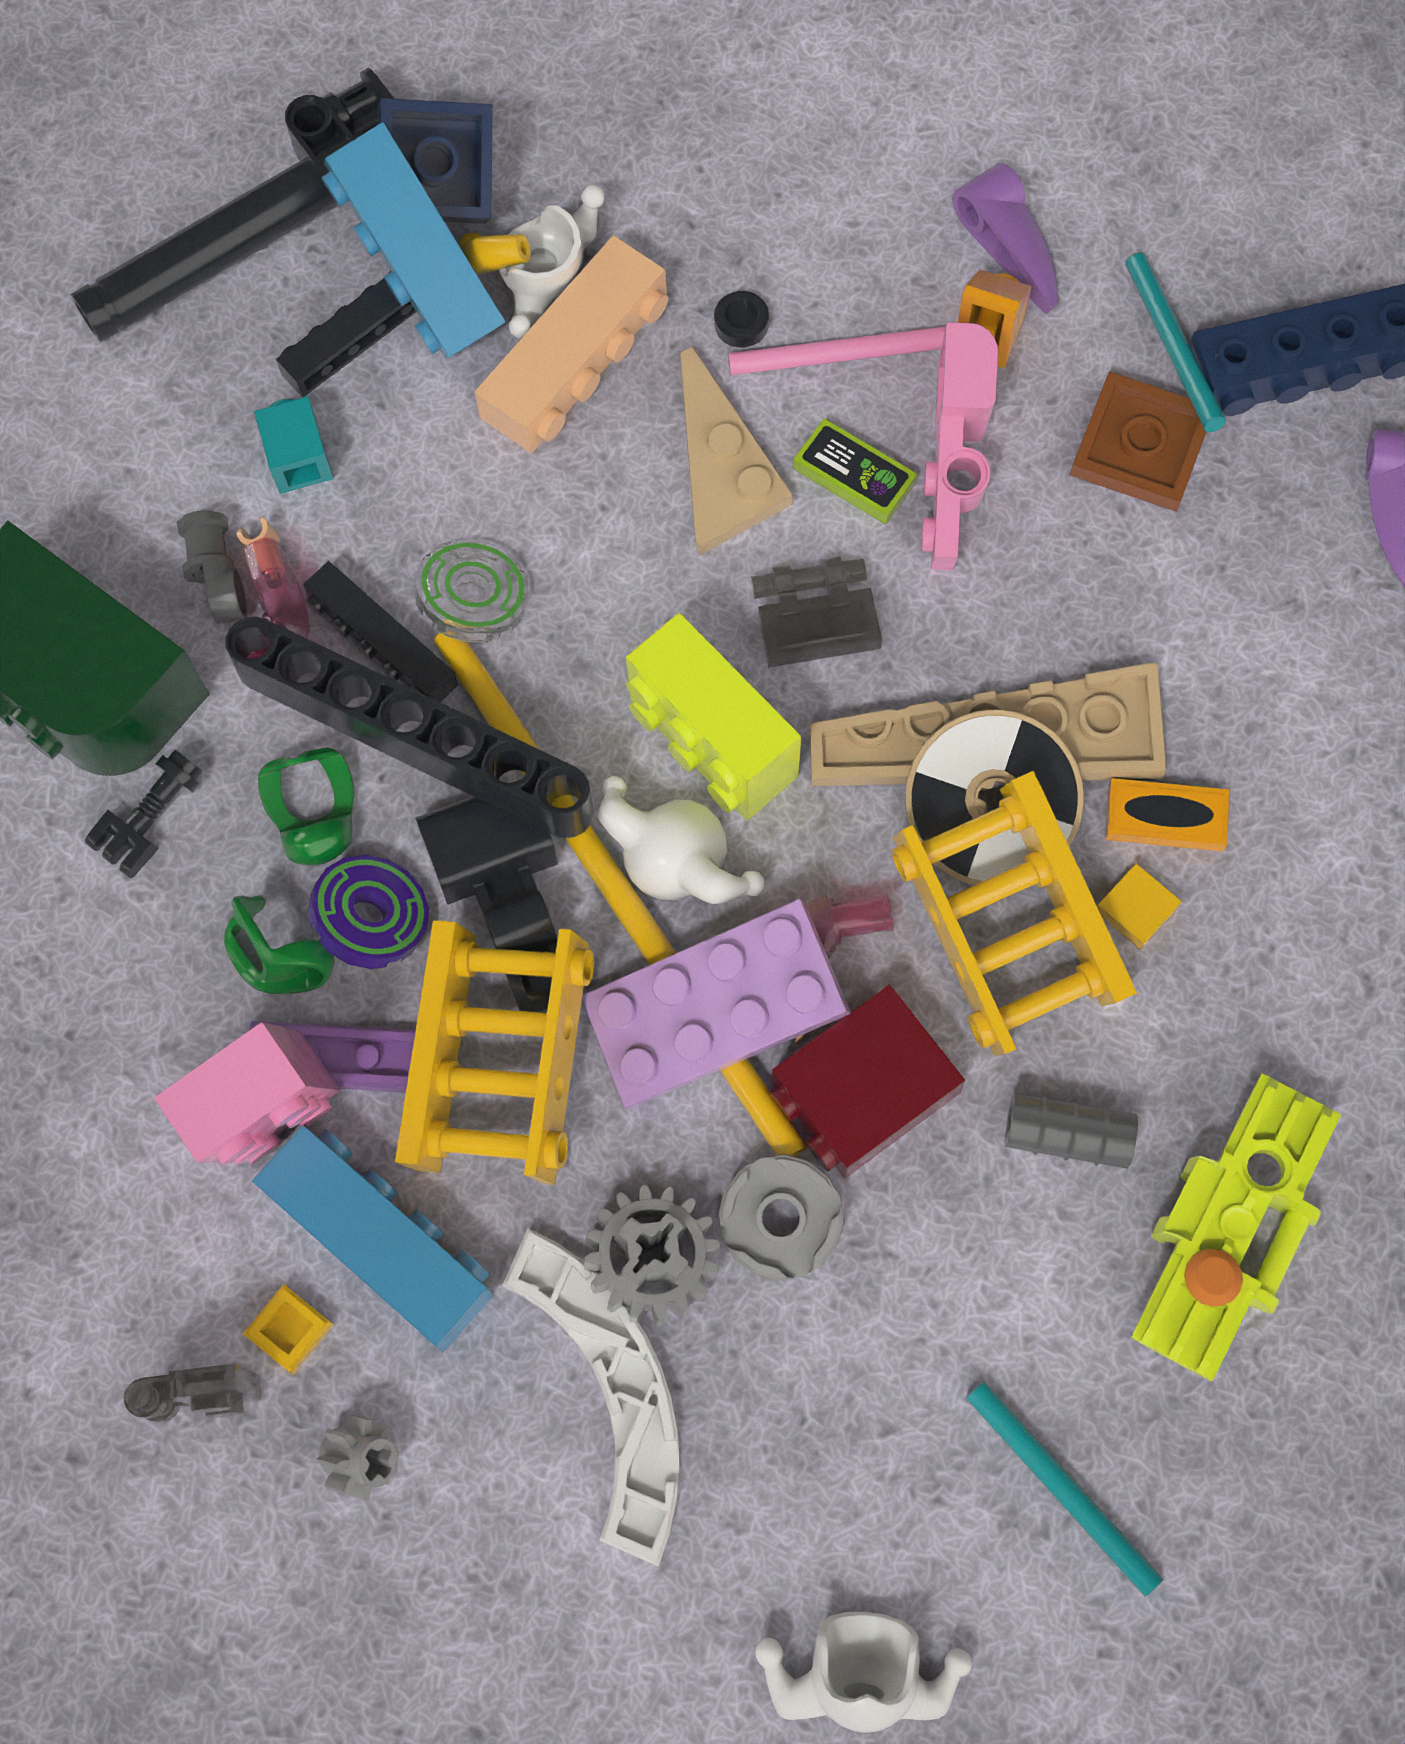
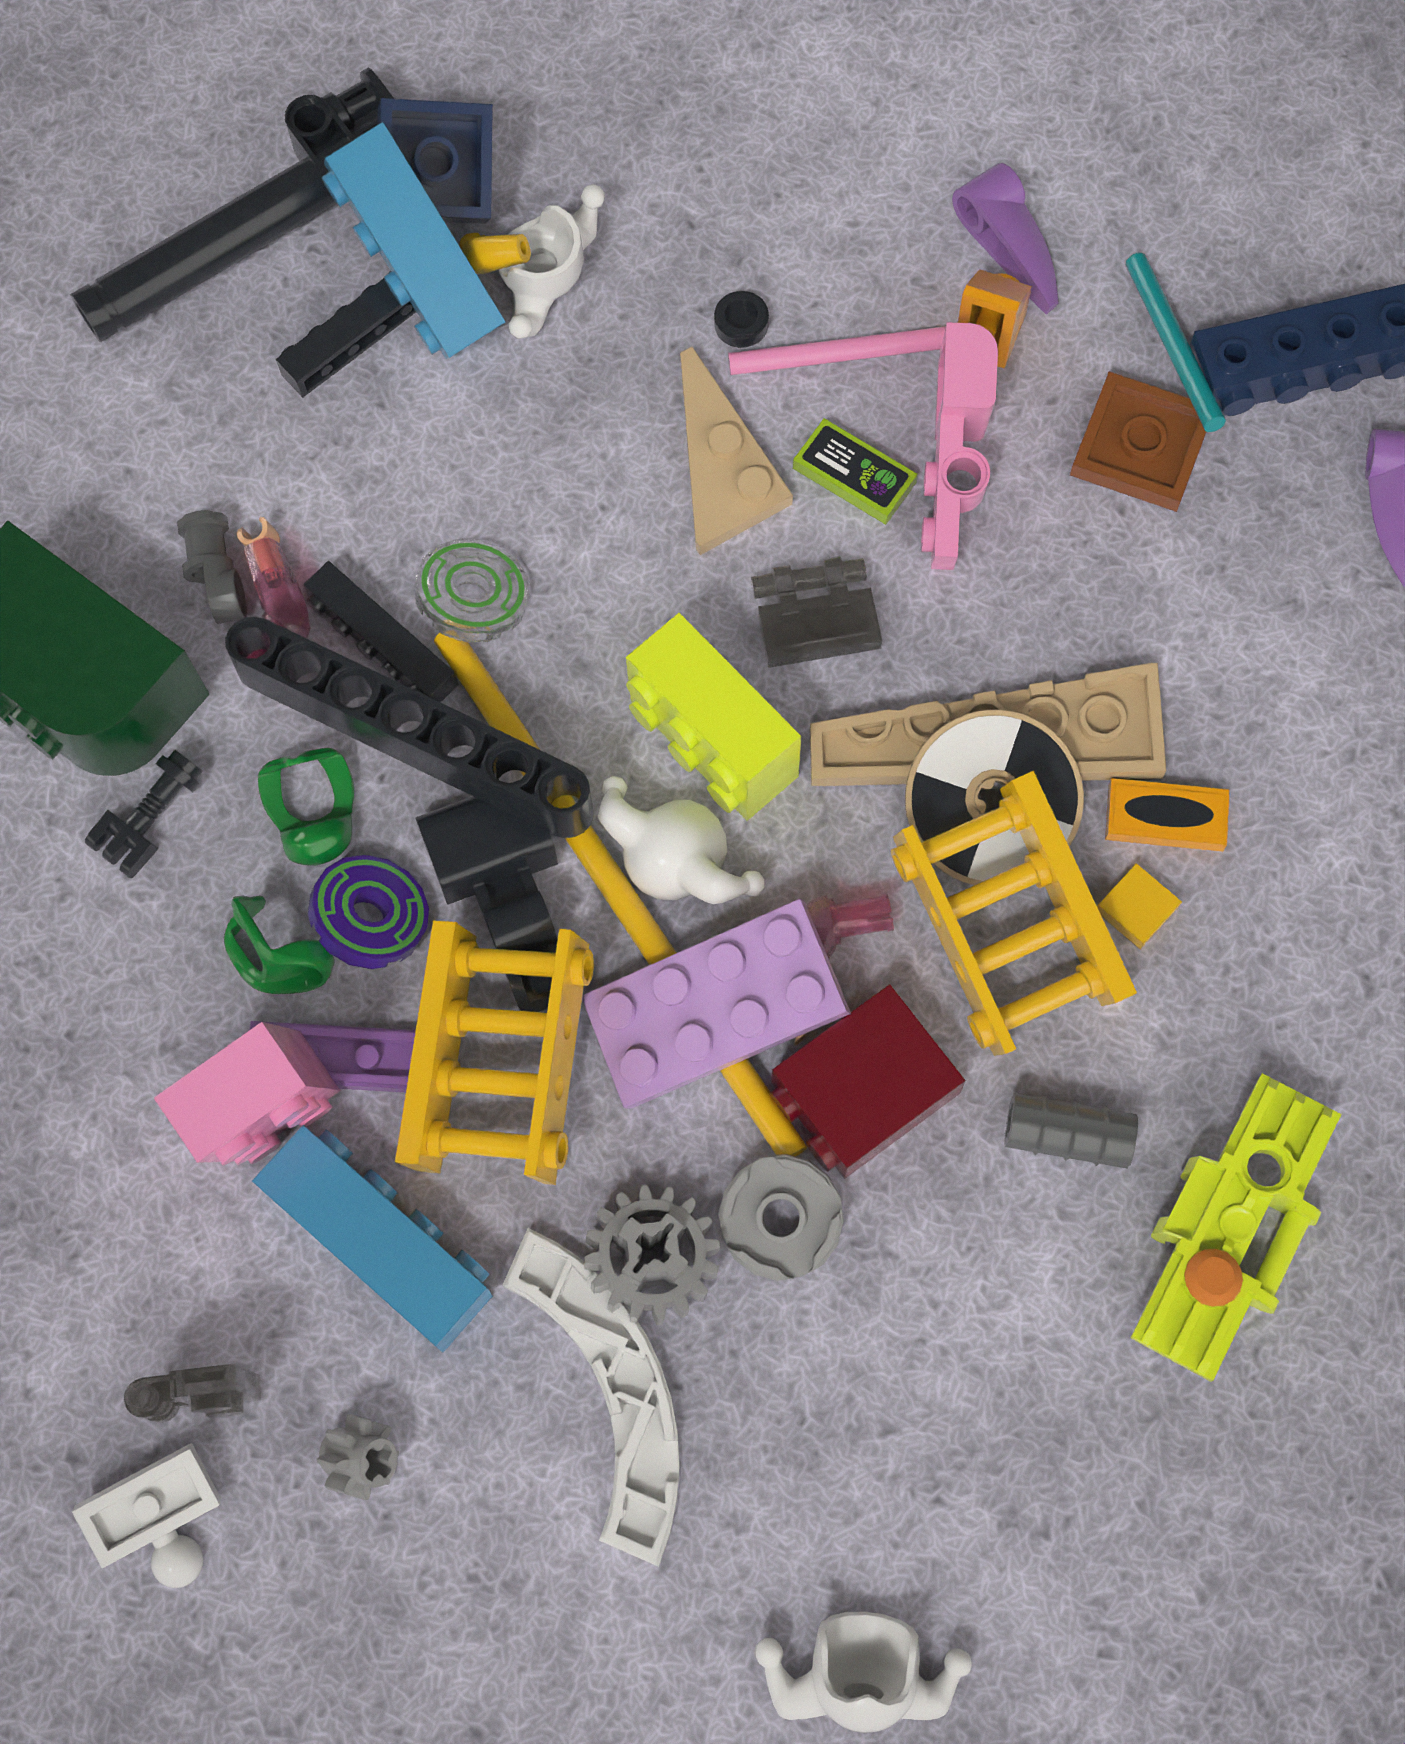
(149, 1510): none -> white plate
(288, 1329): yellow tile -> none
(293, 444): teal brick -> none
(573, 345): light nougat brick -> none
(1065, 1489): teal bar -> none

